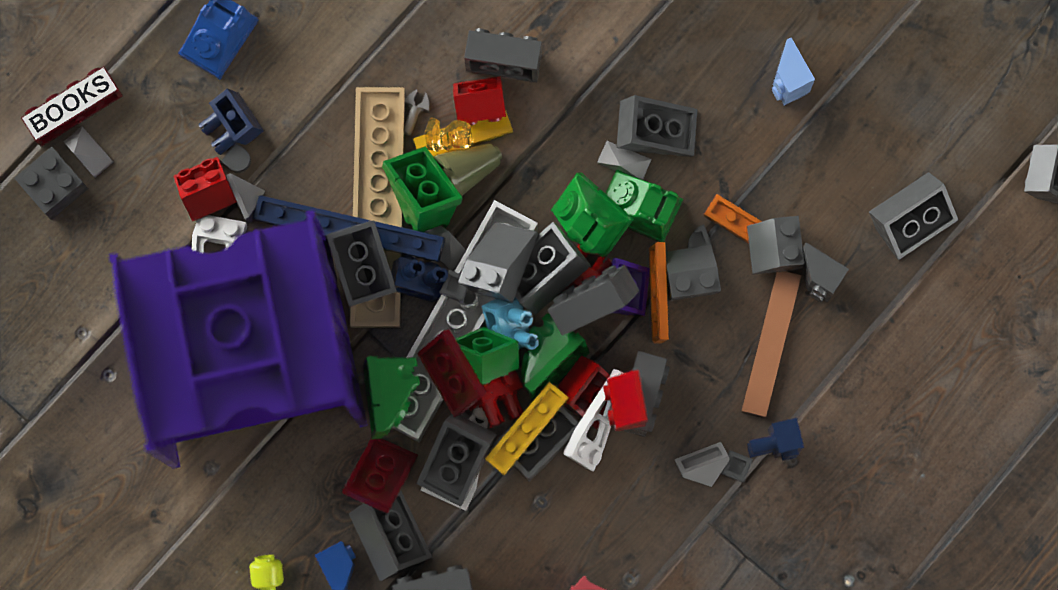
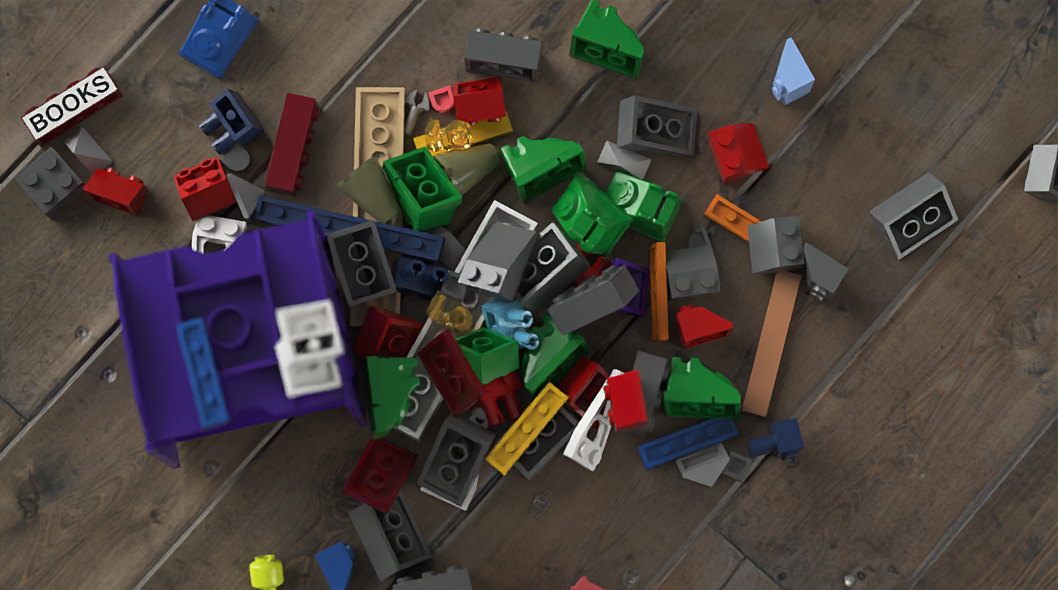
(116, 191): none -> red slope
(202, 373): none -> blue tile
(291, 145): none -> dark red brick
(309, 348): none -> white bracket
(371, 191): none -> olive cone
(386, 334): none -> red slope
(442, 100): none -> coral tile
(458, 317): none -> clear yellow leg
(542, 164): none -> green piece
(607, 41): none -> green piece
(686, 441): none -> blue tile
(699, 392): none -> green piece
(700, 326): none -> red slope
(737, 151): none -> red slope

